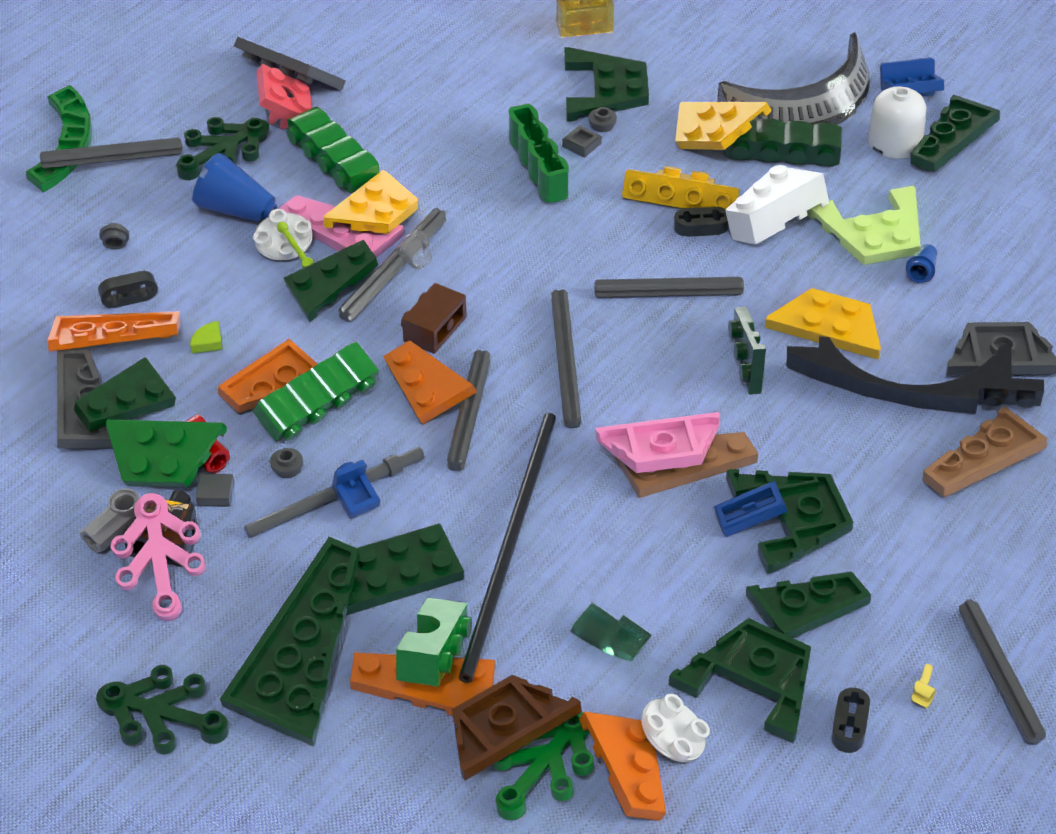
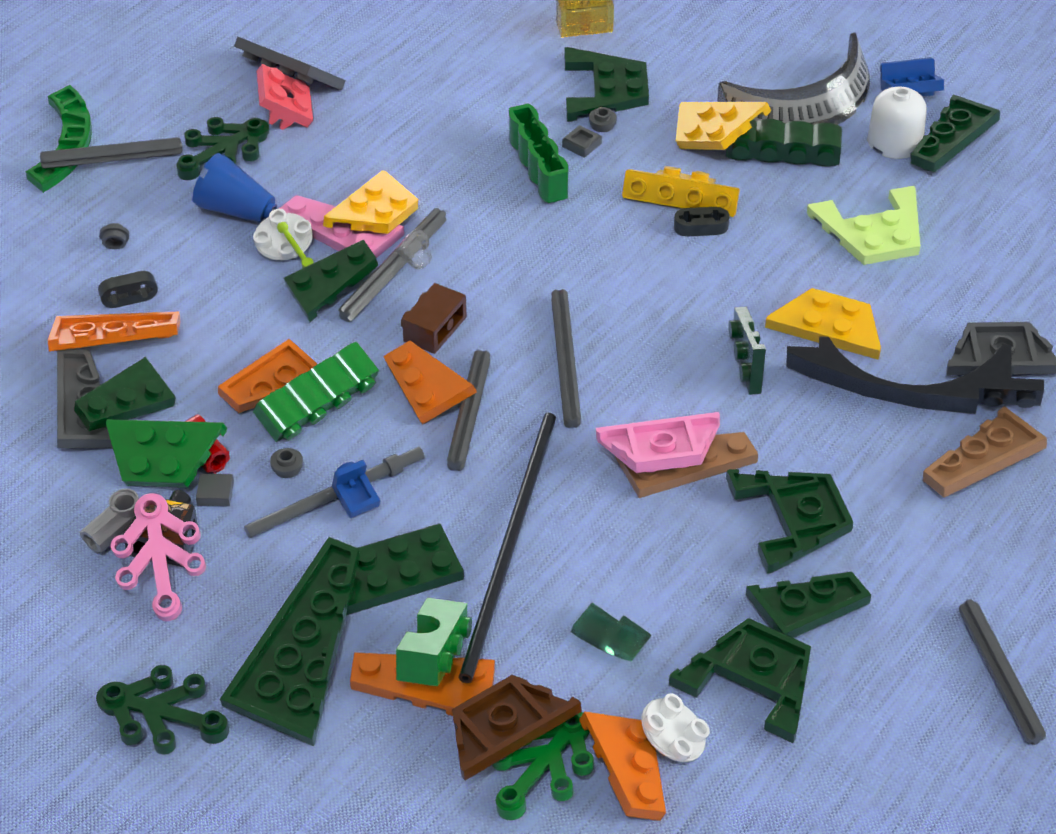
(206, 338): lime tile -> none
(332, 149): green brick -> none
(668, 287): dark grey axle -> none
(752, 512): blue tile -> none
(773, 201): white wedge -> none
(844, 718): pearl dark grey beam -> none
(922, 264): blue cone -> none
(923, 692): light yellow hand -> none

